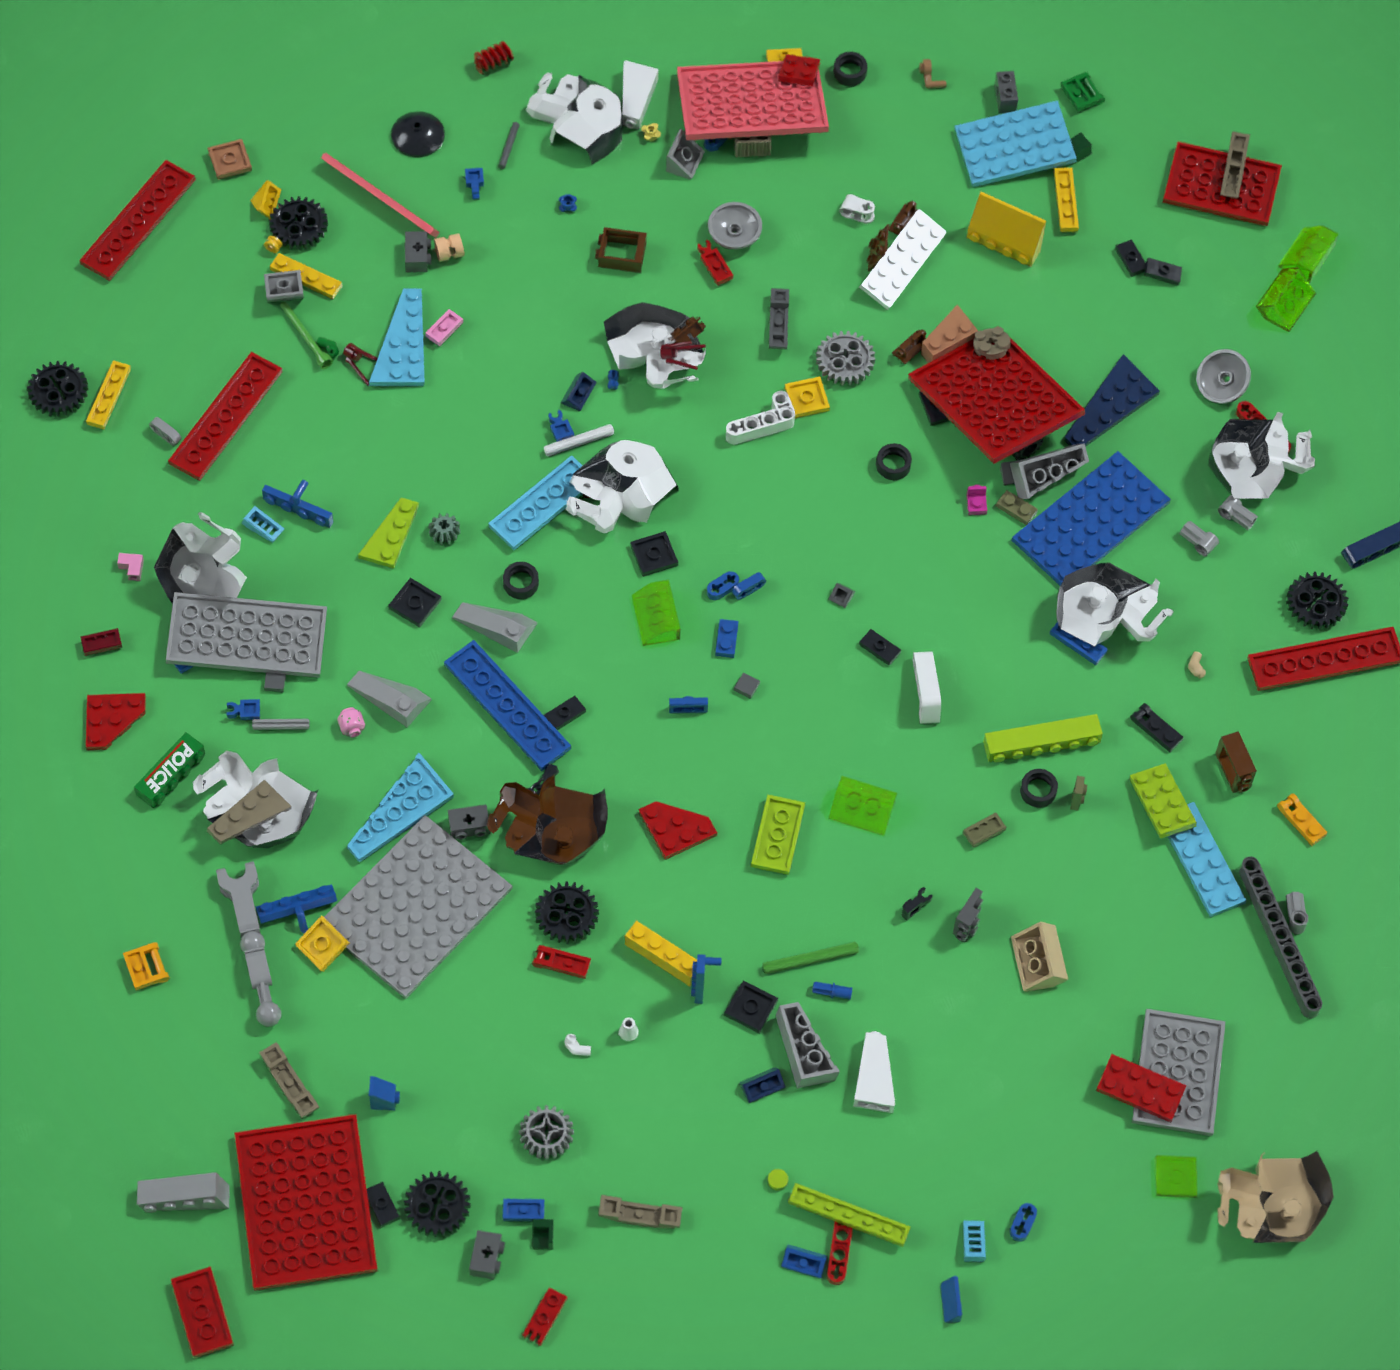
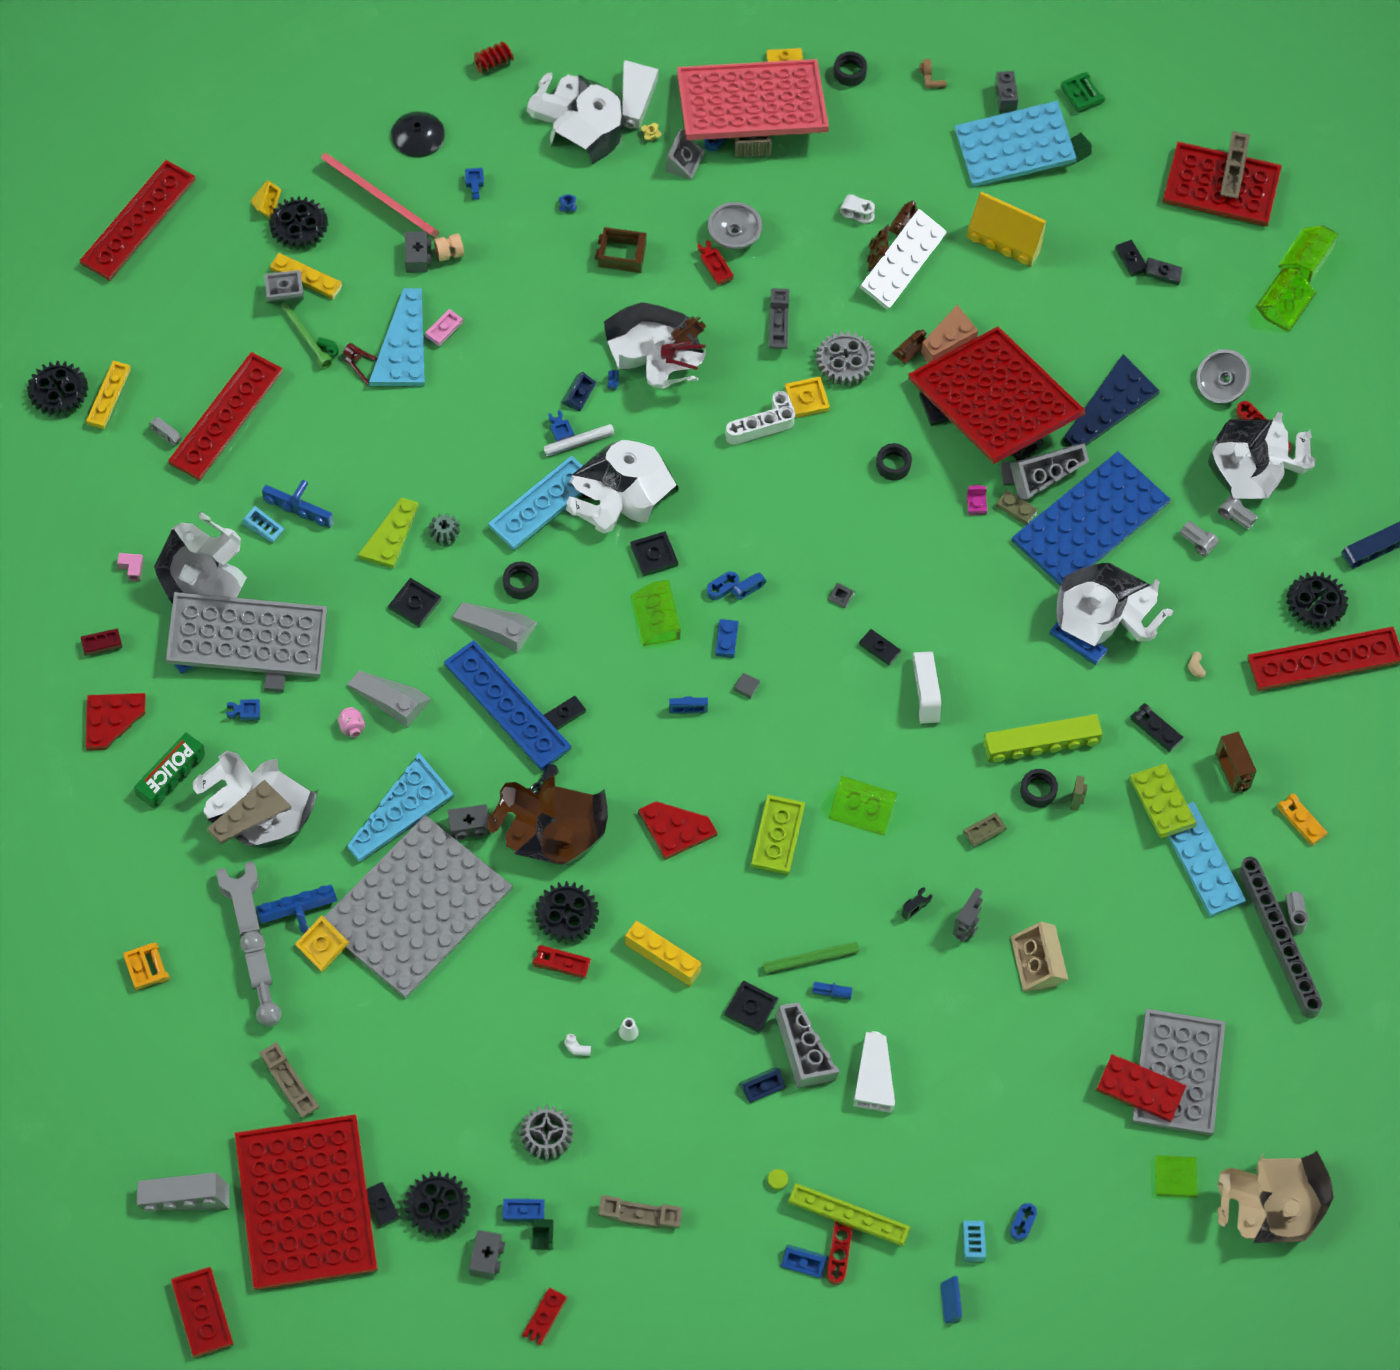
(229, 159): nougat plate -> none
(270, 724): light grey axle -> none
(273, 244): yellow bush -> none
(383, 1094): blue slope -> none
(508, 146): dark grey bar -> none
(698, 975): plate -> none
(799, 70): red plate -> none
(993, 335): dark tan plate -> none
(1066, 200): yellow plate -> none

